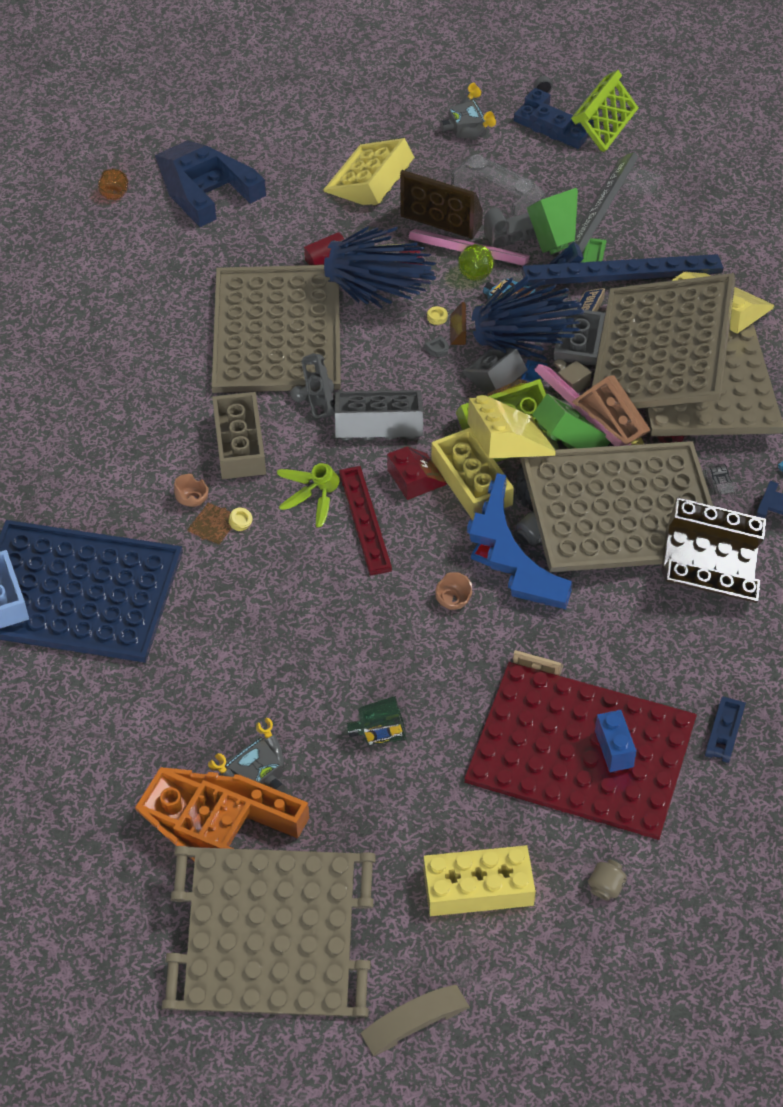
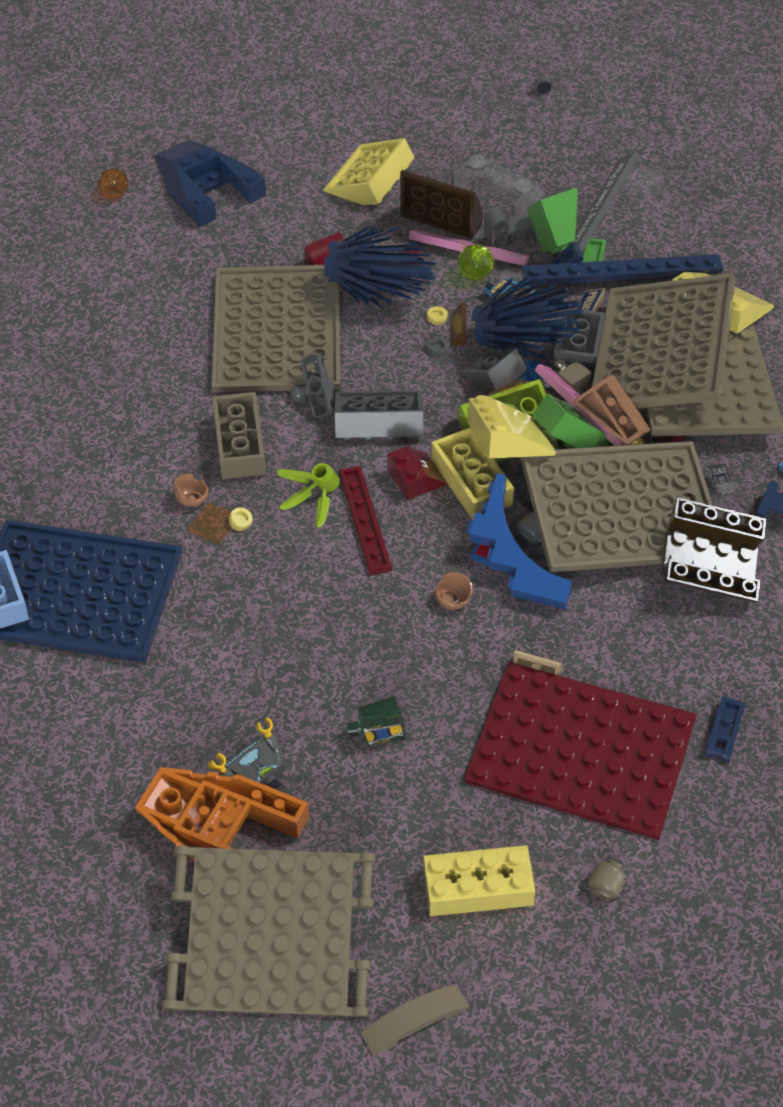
(467, 117): dark grey torso -> none
(550, 121): dark blue bracket -> none
(596, 100): lime fence -> none
(615, 740): blue brick -> none

